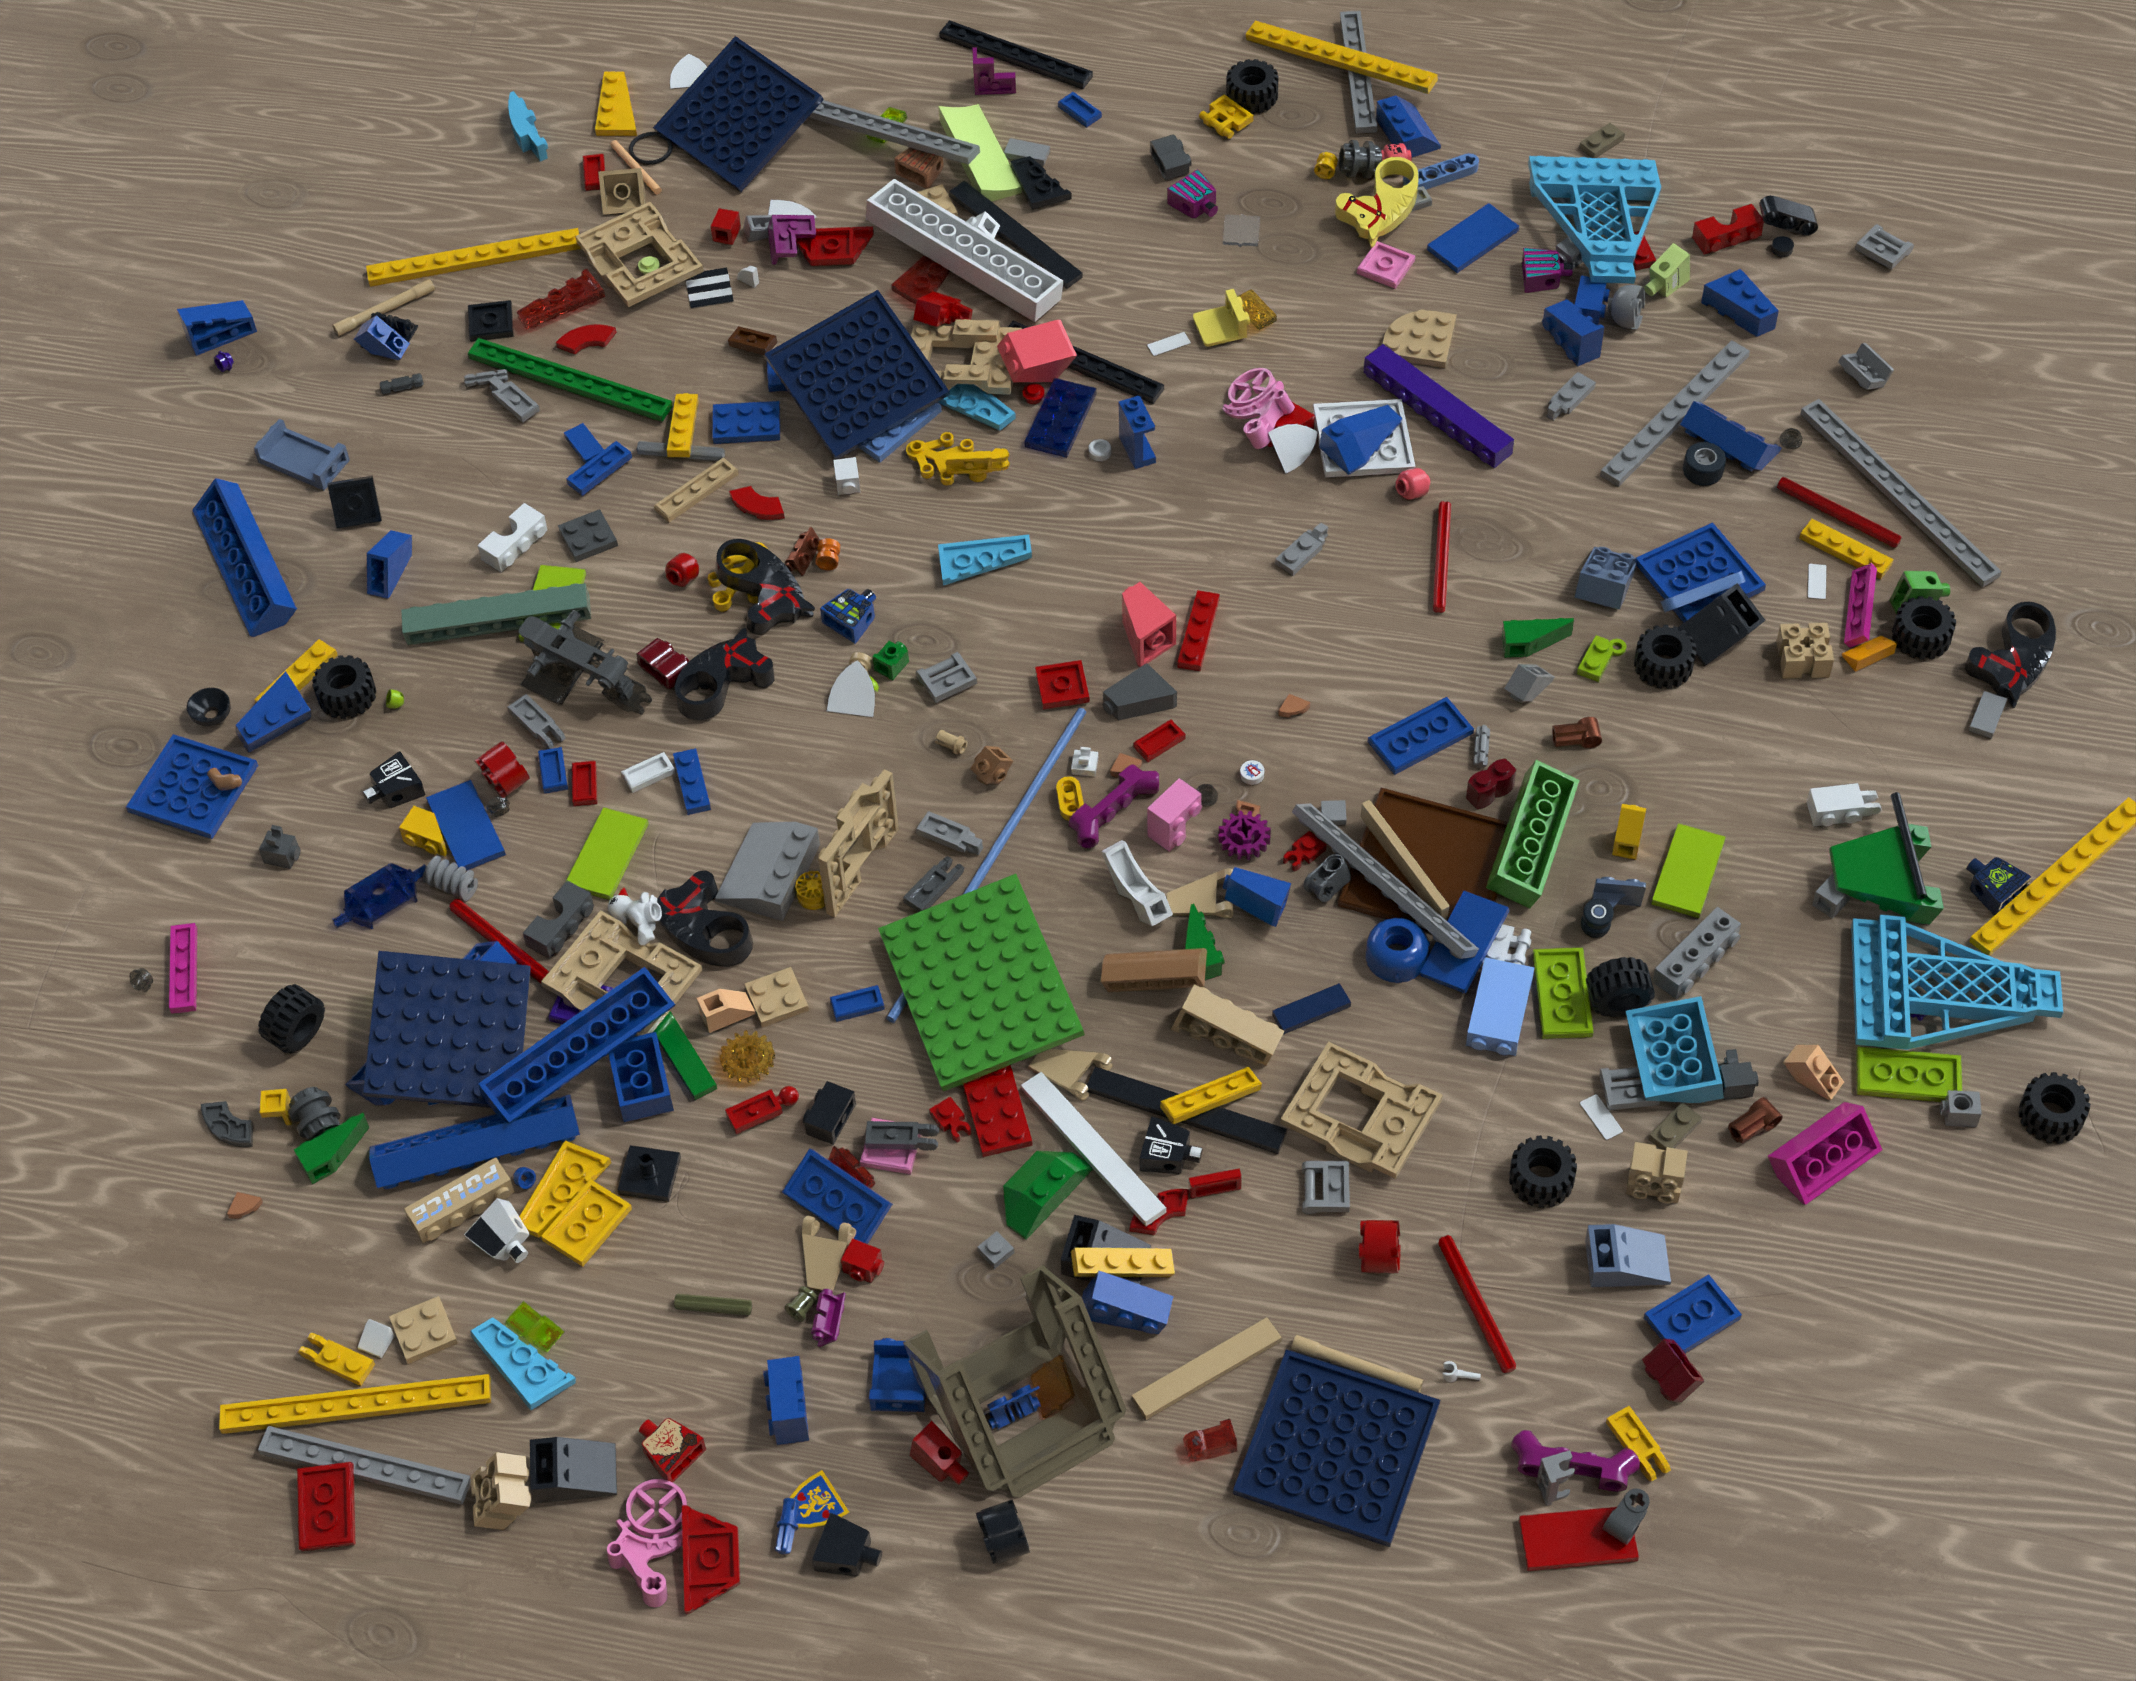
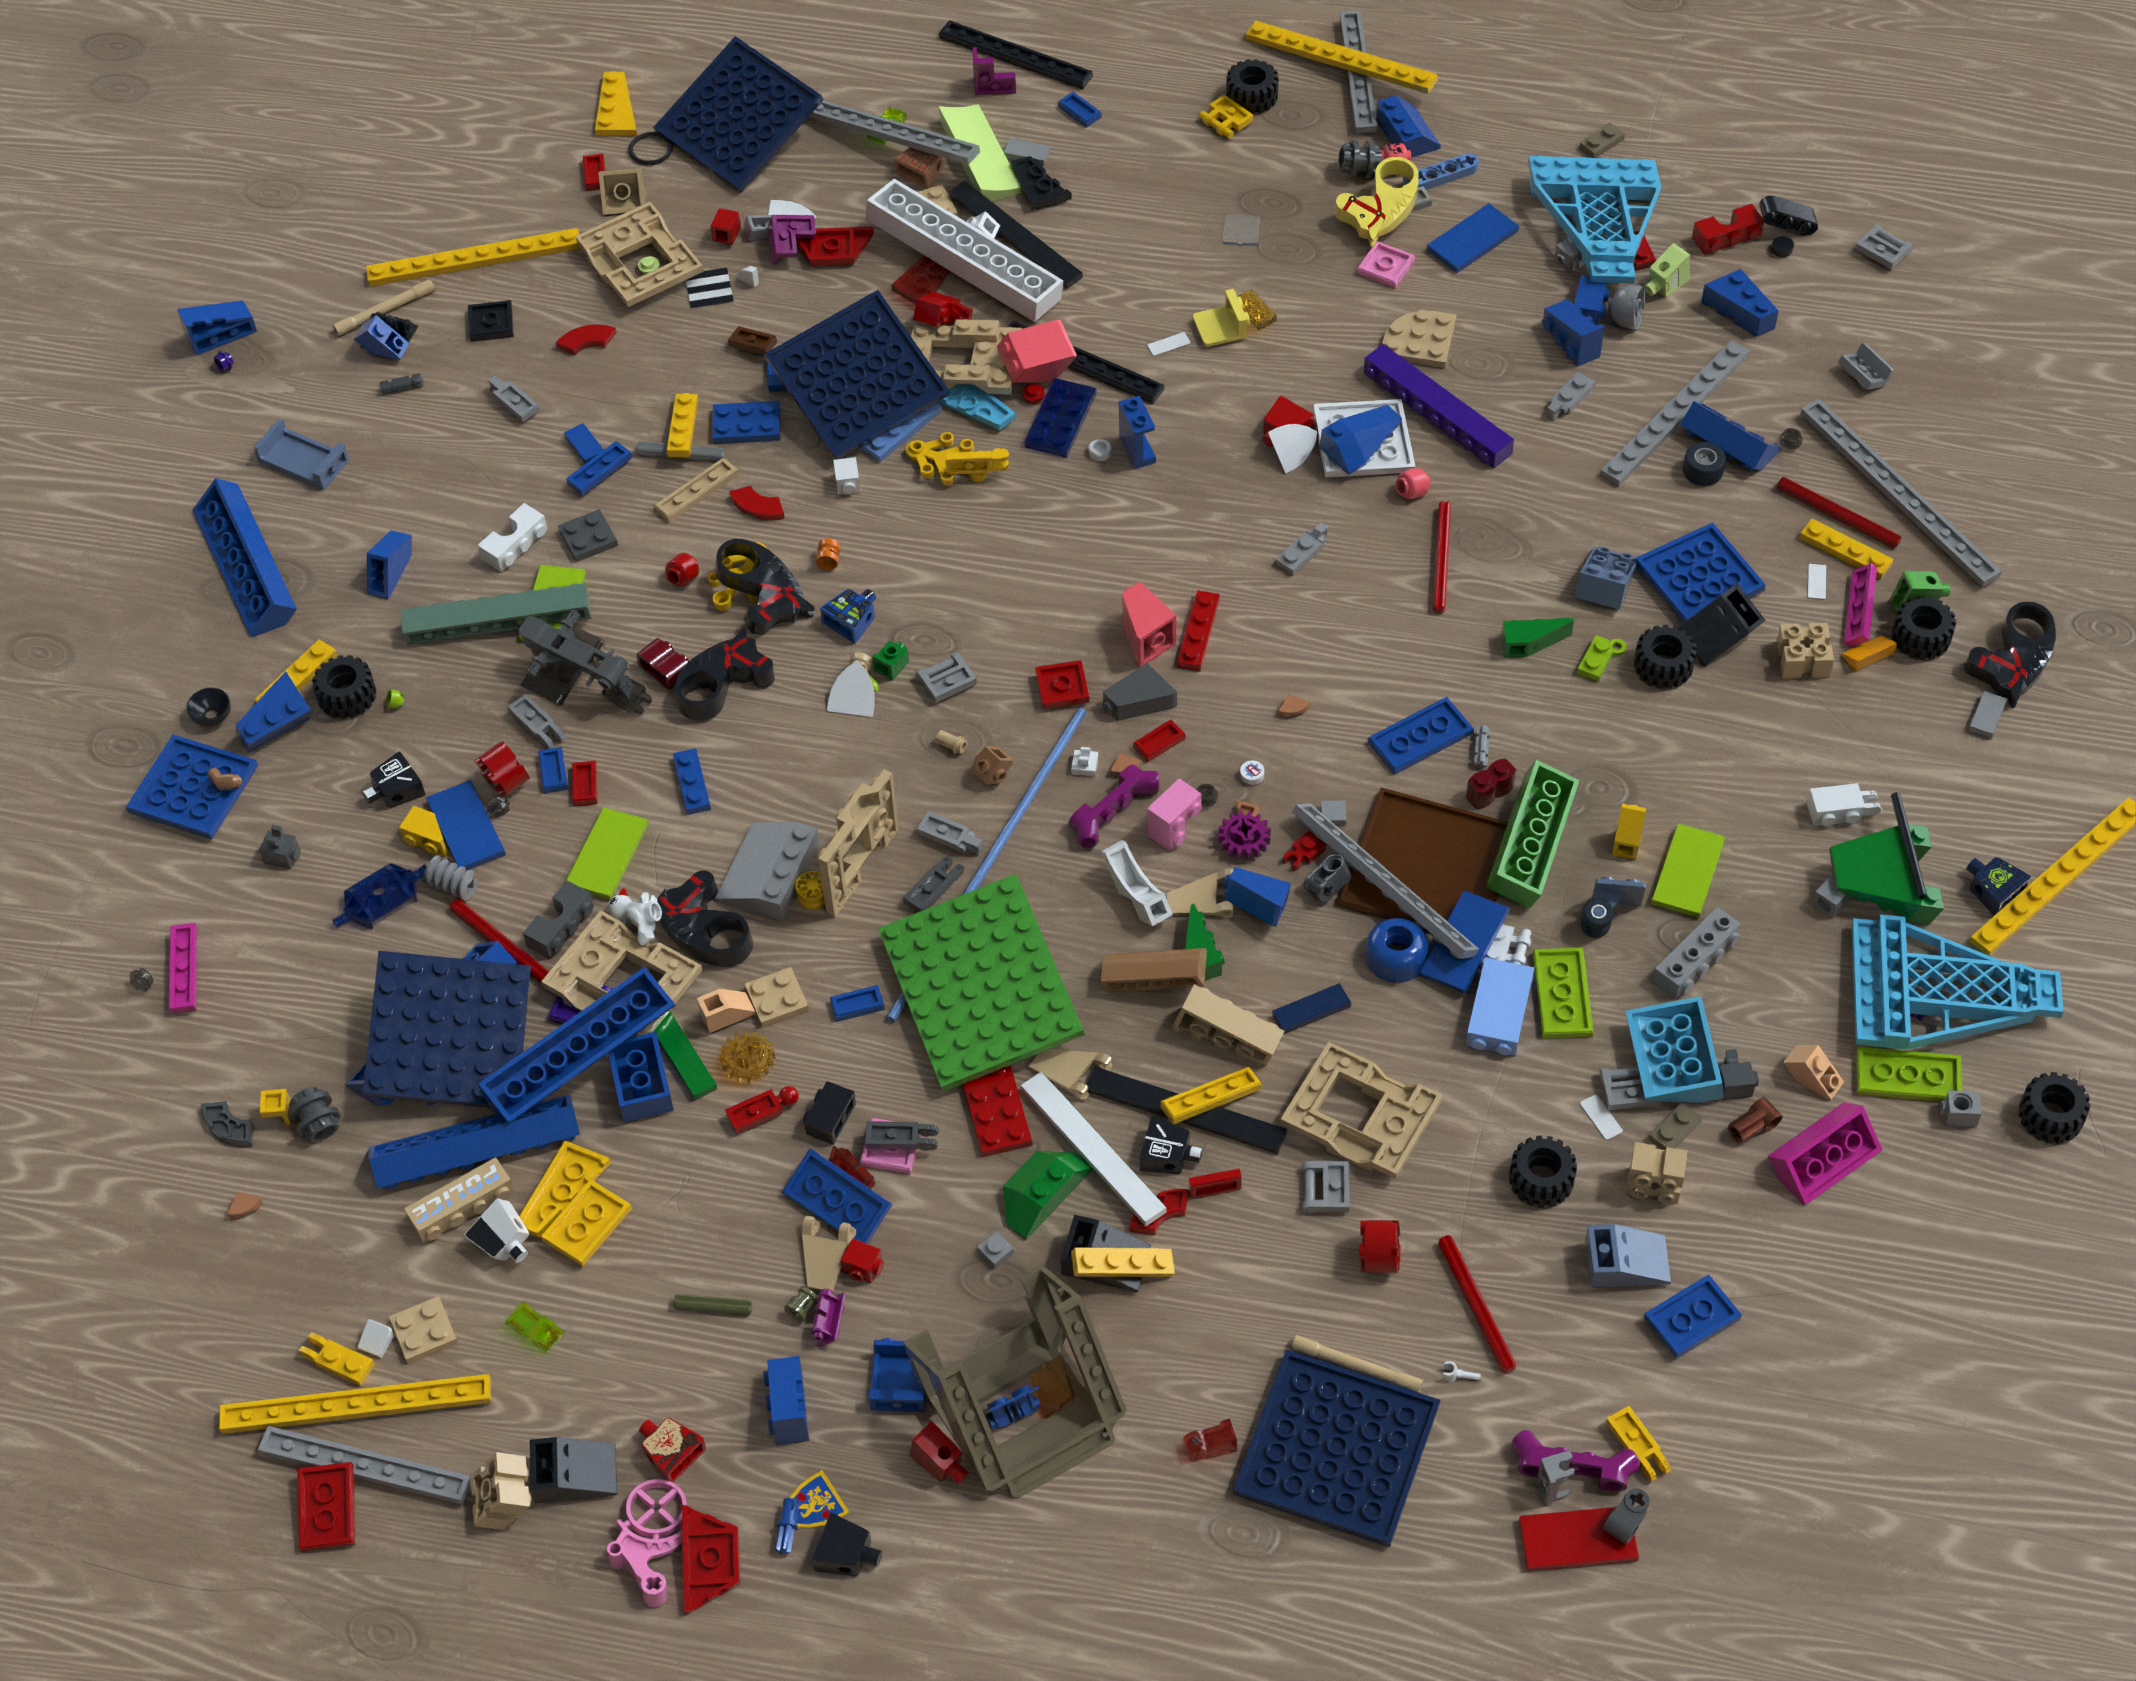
(291, 1018): black tyre -> none
(328, 1151): green slope -> none
(354, 501): black tile -> none
(482, 378): light grey axle -> none
(520, 1364): medium azure wing -> none
(524, 127): medium azure slope -> none
(526, 1172): blue hinge -> none
(558, 302): clear red wing -> none
(570, 379): green plate -> none
(633, 165): light nougat bar -> none
(648, 772): white tile -> none
(649, 1173): black tile -> none
(686, 72): white sticker -> none
(804, 551): copper hinge -> none
(950, 1116): red plate -> none
(976, 557): medium azure wing -> none
(1003, 1532): black brick -> none
(1070, 800): yellow plate -> none
(1126, 1304): wedge -> none
(1170, 156): dark grey brick -> none
(1193, 195): magenta torso -> none
(1206, 1368): tan tile -> none
(1269, 405): bright pink piece -> none
(1326, 165): yellow wheel -> none
(1403, 859): tan tile -> none
(1528, 682): light grey slope -> none
(1543, 269): magenta torso -> none
(1583, 732): copper piece -> none
(1620, 986): black tyre -> none
(1672, 1370): dark red brick -> none
(1702, 591): medium blue beam -> none

